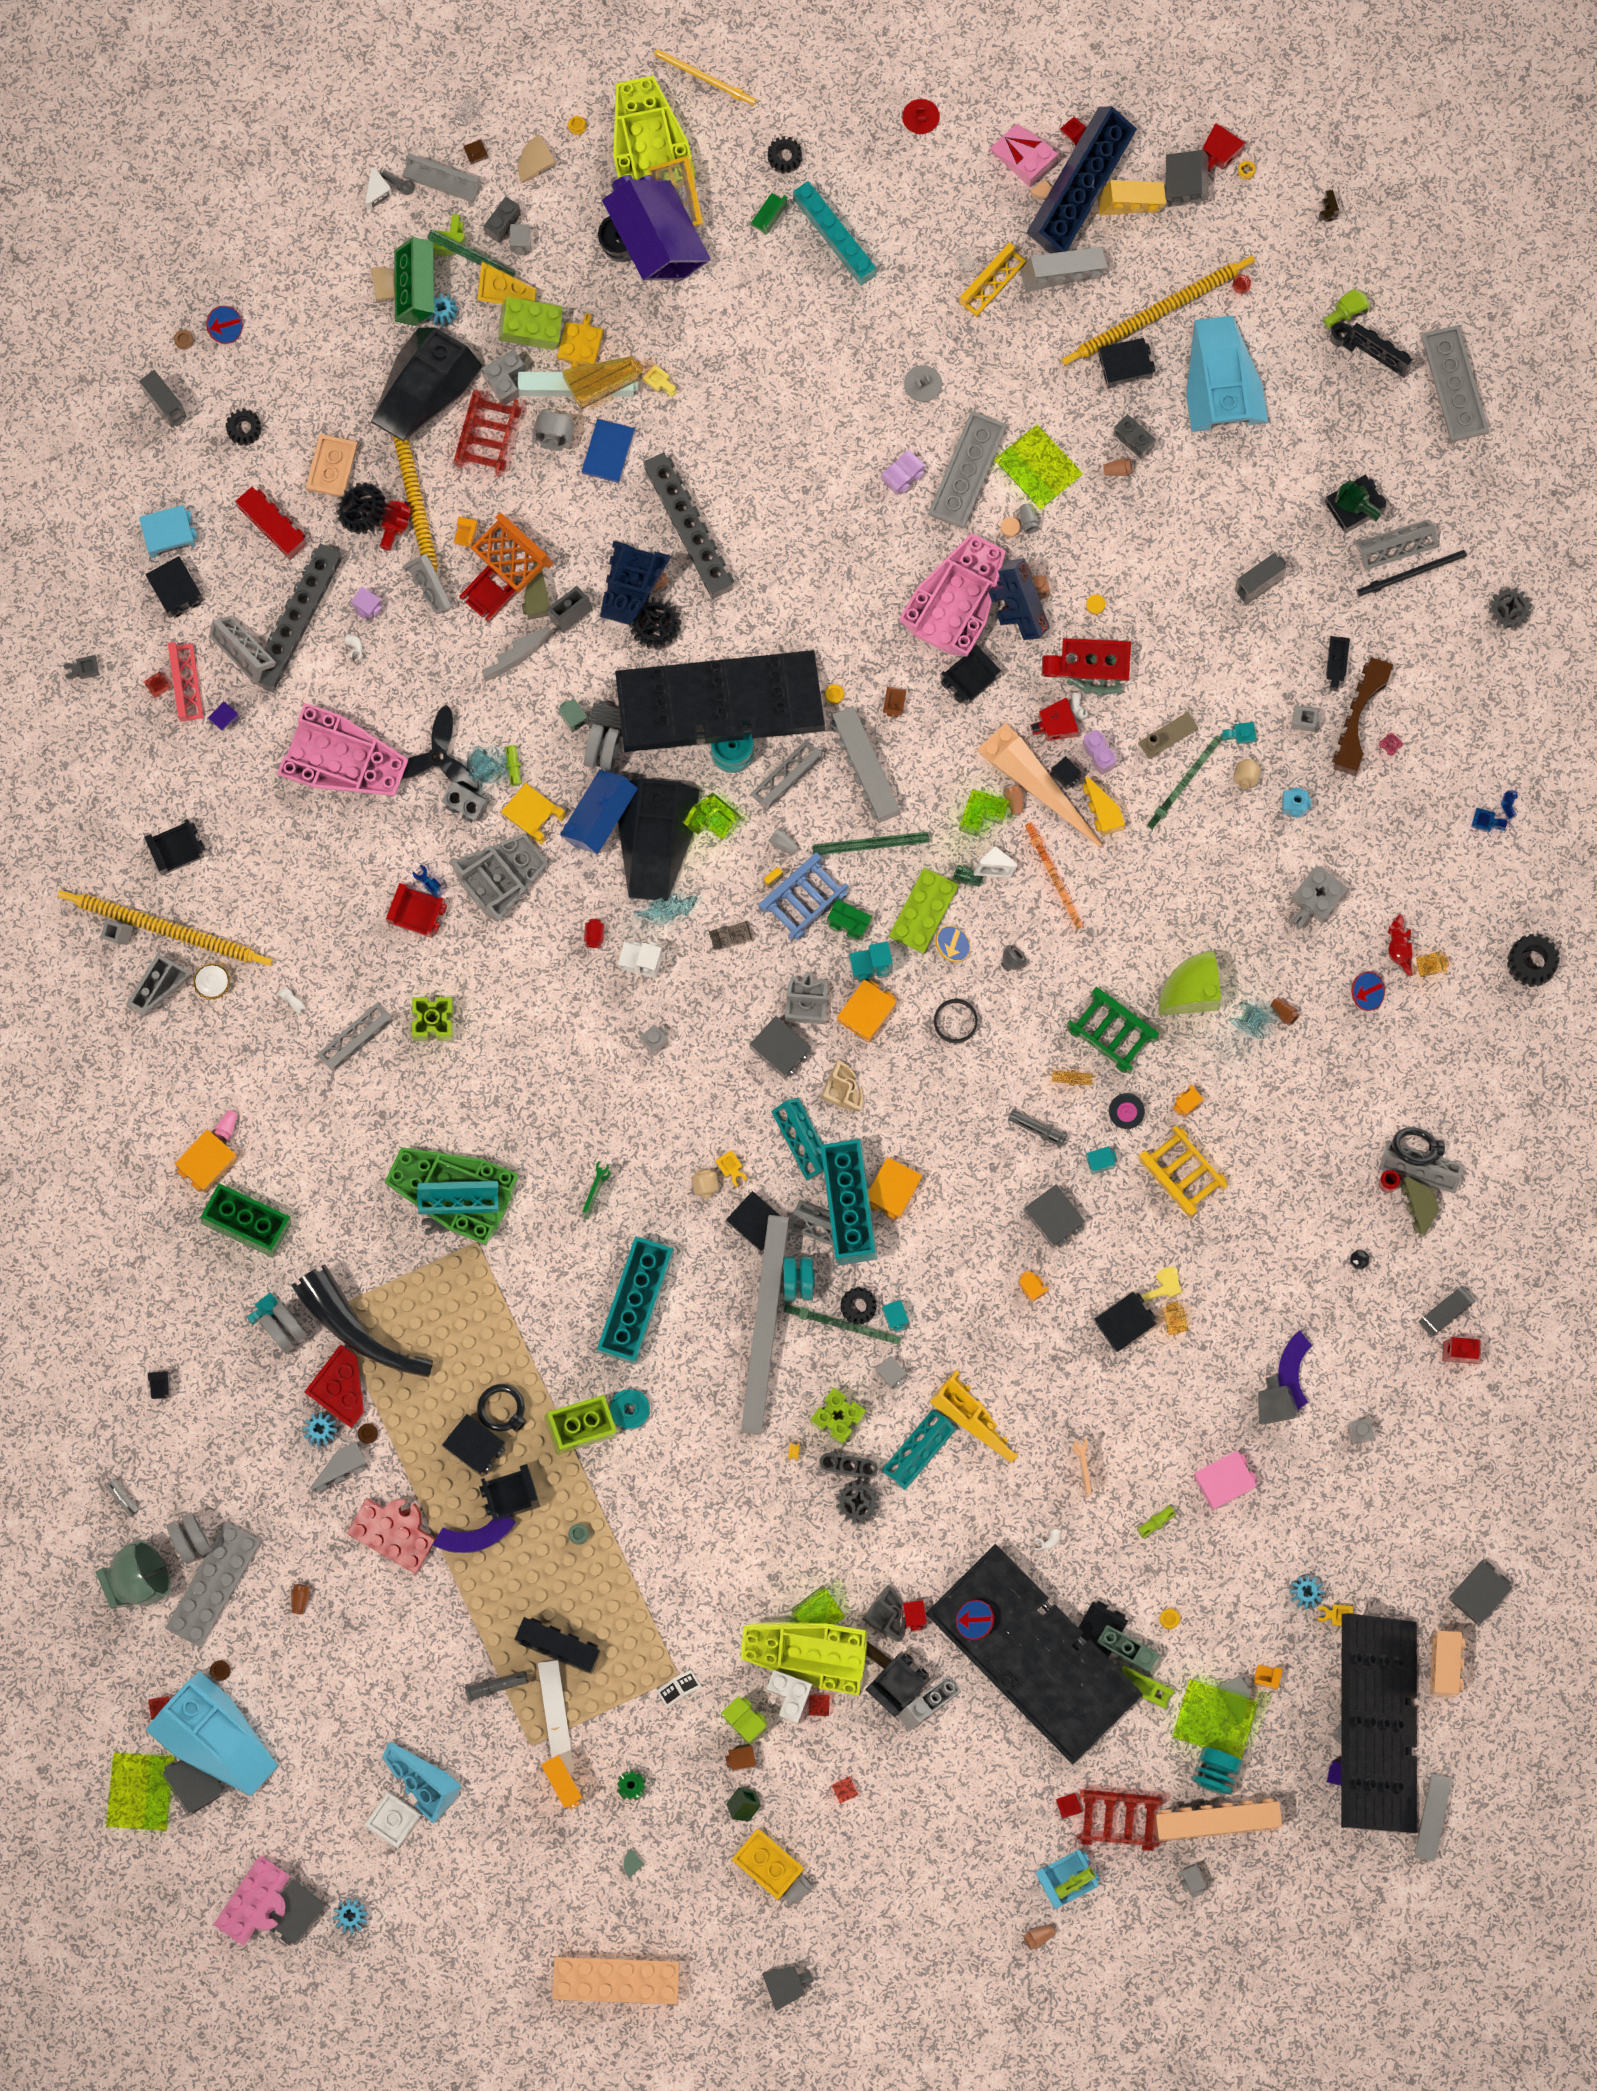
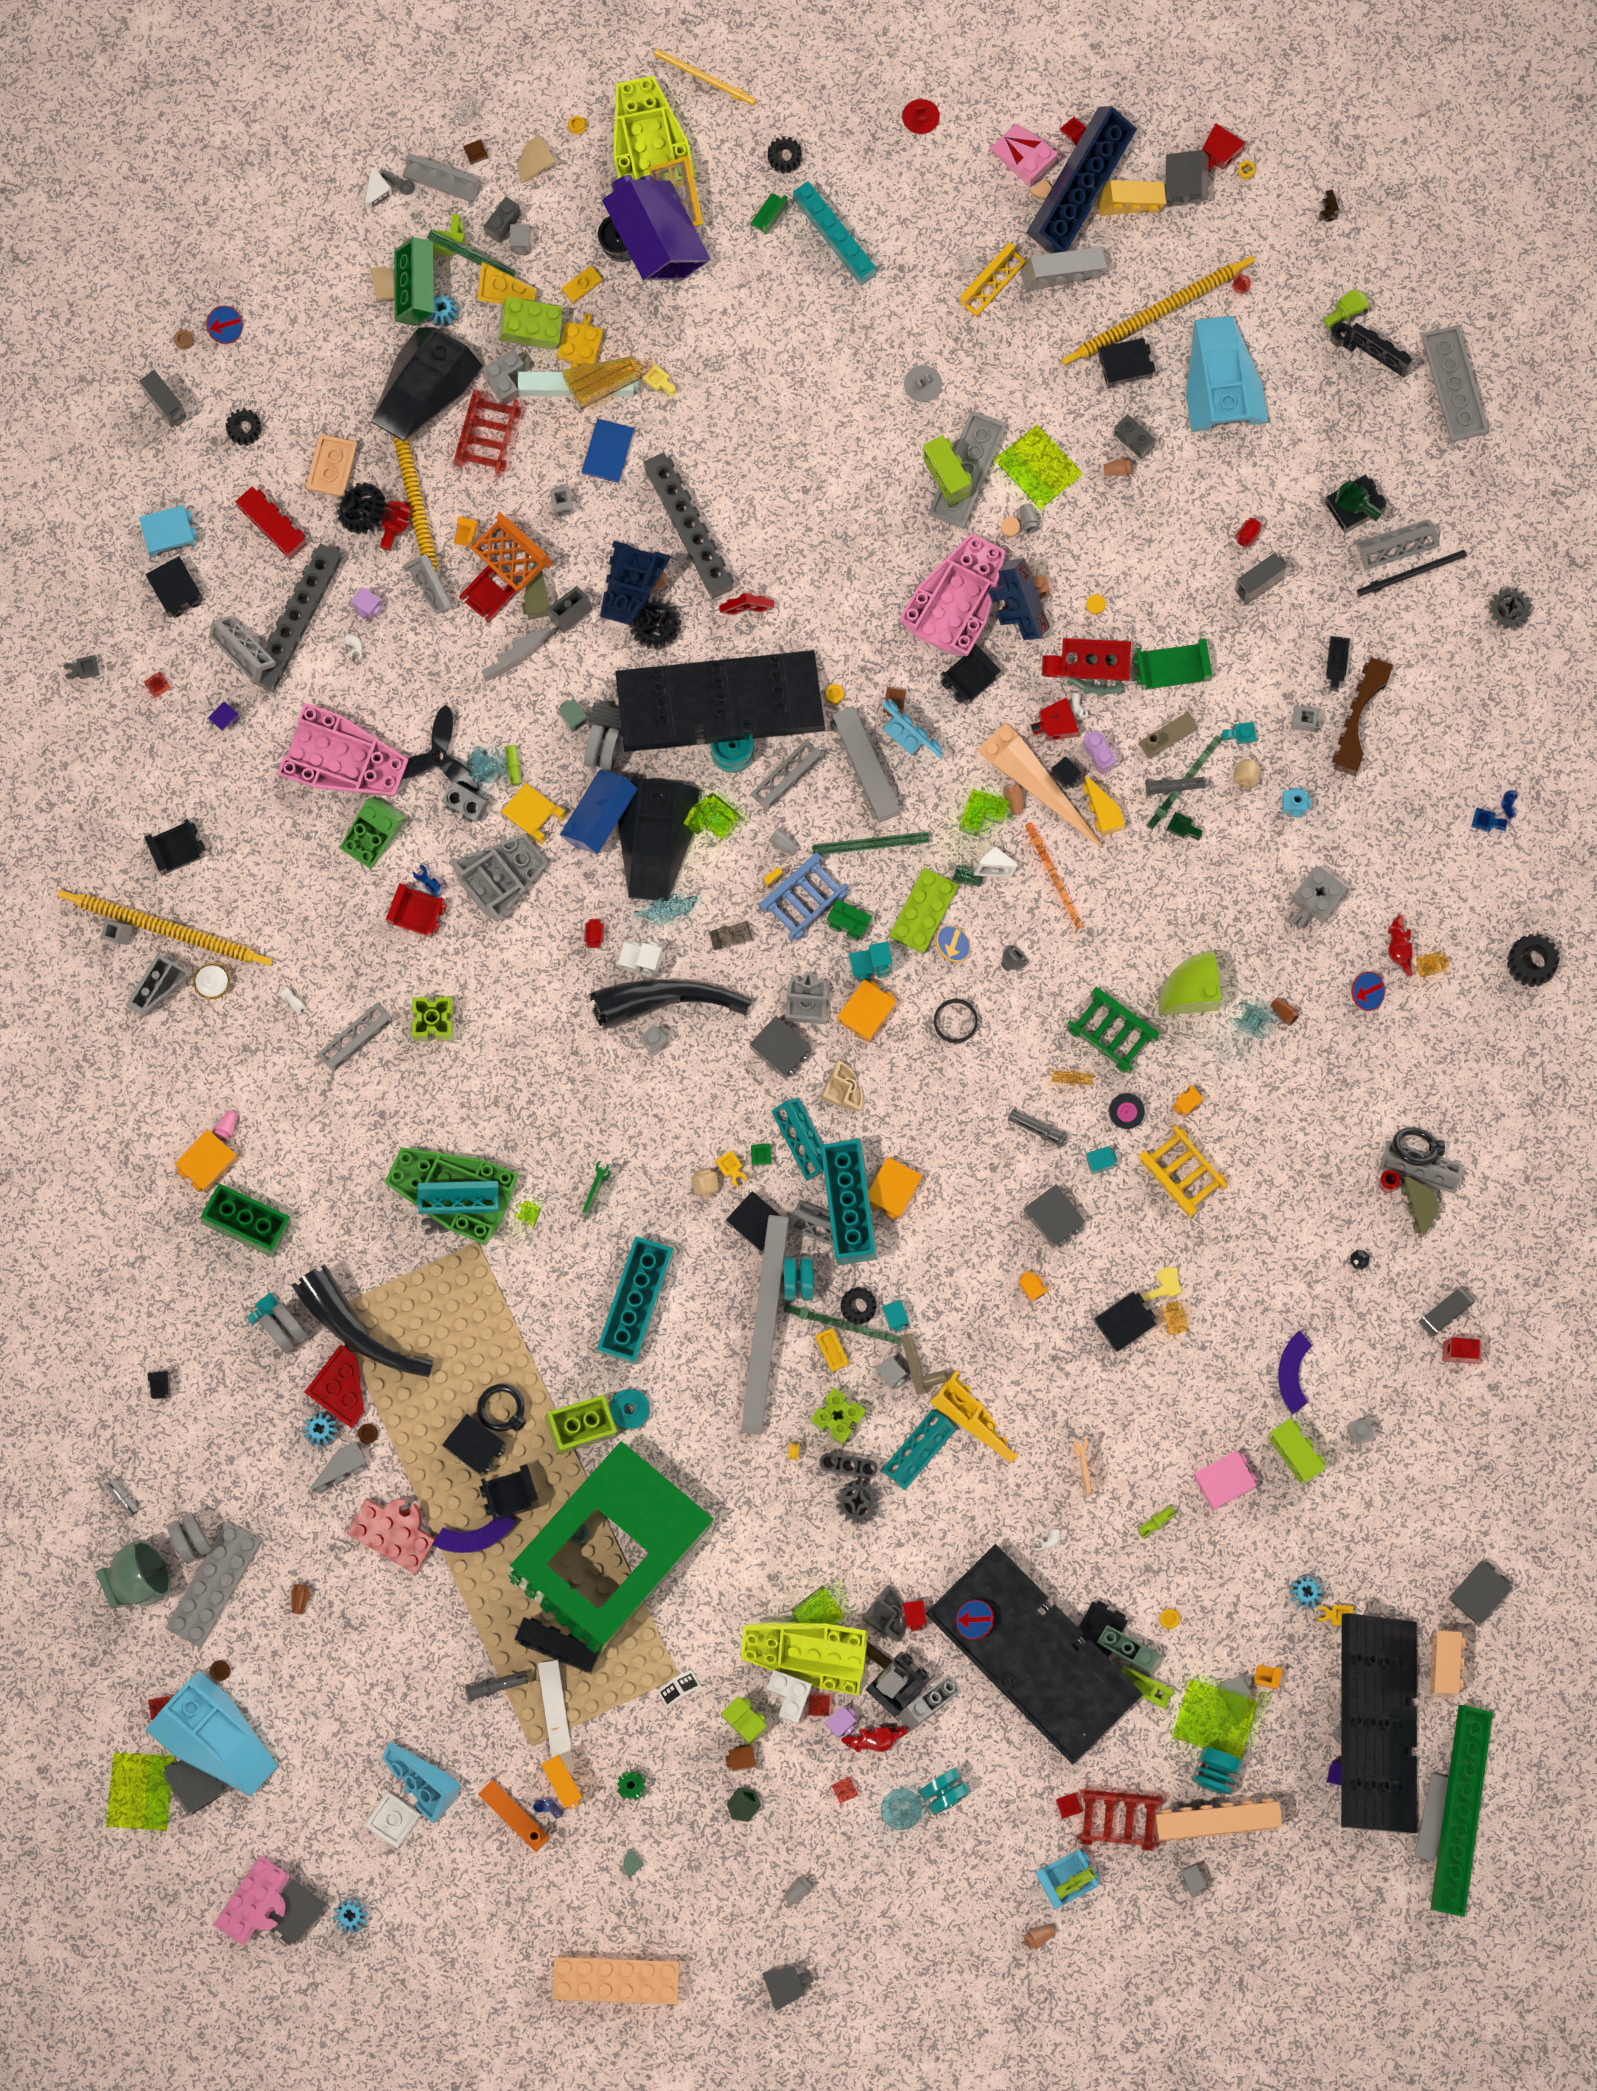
(178, 683): coral fence -> none
(372, 831): none -> bright green slope
(513, 1815): none -> orange piece
(529, 1213): none -> clear neon green tile
(548, 1805): none -> clear blue arm
(553, 430): light grey brick -> none
(563, 508): none -> light grey brick
(582, 284): none -> yellow plate
(632, 999): none -> black brick
(641, 1506): none -> green panel
(746, 602): none -> red plate
(761, 1154): none -> green plate
(767, 1864): yellow plate -> none
(832, 1350): none -> yellow plate
(842, 1721): none -> lavender brick
(880, 1740): none -> red animal
(892, 1679): none -> light grey brick
(901, 1797): none -> clear light blue piece
(903, 472): lavender brick -> none
(903, 731): none -> medium azure bracket
(920, 1382): none -> dark tan piece
(946, 1794): none -> teal wheel
(947, 470): none -> lime brick
(1165, 786): none -> dark grey pin
(1173, 666): none -> green panel
(1181, 825): none -> dark green plate
(1248, 532): none -> red brick
(1276, 1403): dark grey torso -> none
(1297, 1451): none -> lime brick
(1390, 738): clear pink plate -> none
(1461, 1811): none -> green plate

